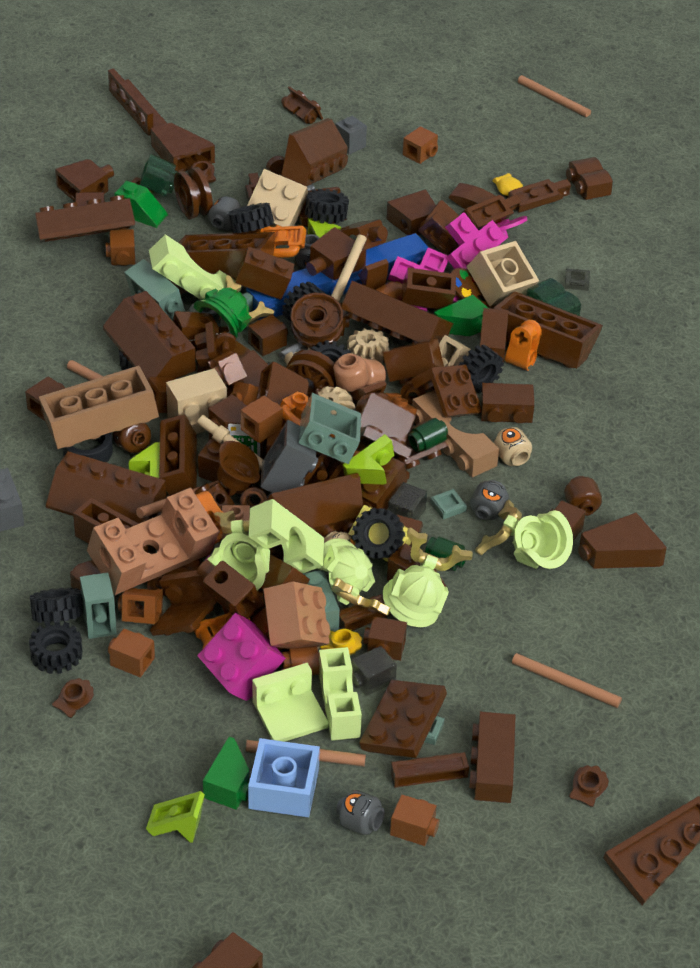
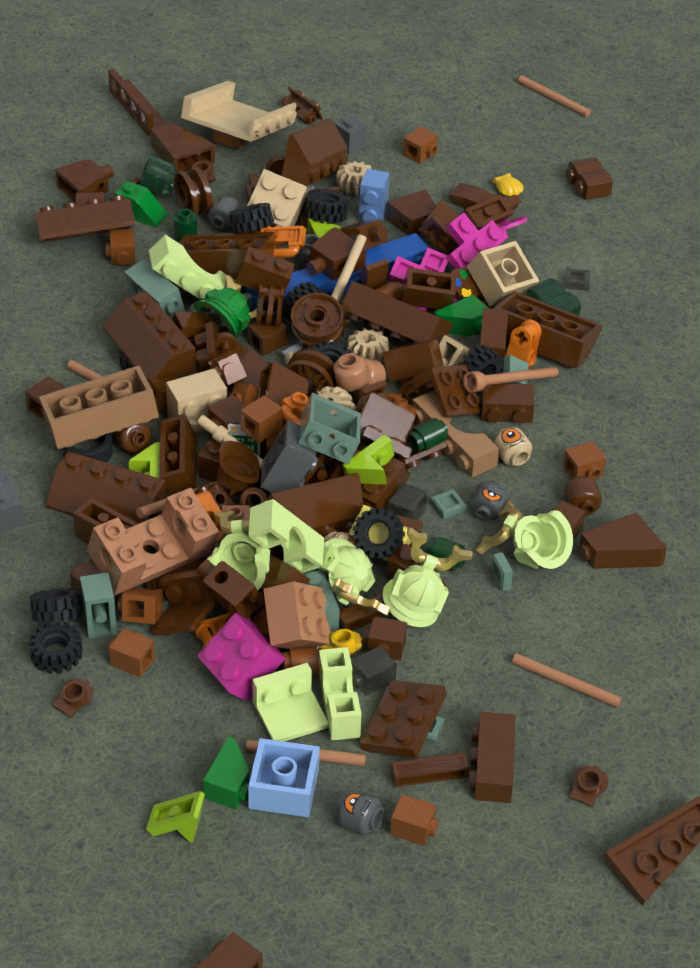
(185, 223): none -> dark green brick
(218, 110): none -> tan panel
(227, 140): none -> dark orange brick
(269, 300): none -> reddish brown arm
(350, 177): none -> tan gear
(374, 195): none -> medium blue brick
(476, 381): none -> nougat piece
(501, 572): none -> sand green tile
(514, 364): none -> sand green tile
(540, 193): reddish brown hinge -> none
(584, 461): none -> dark orange brick

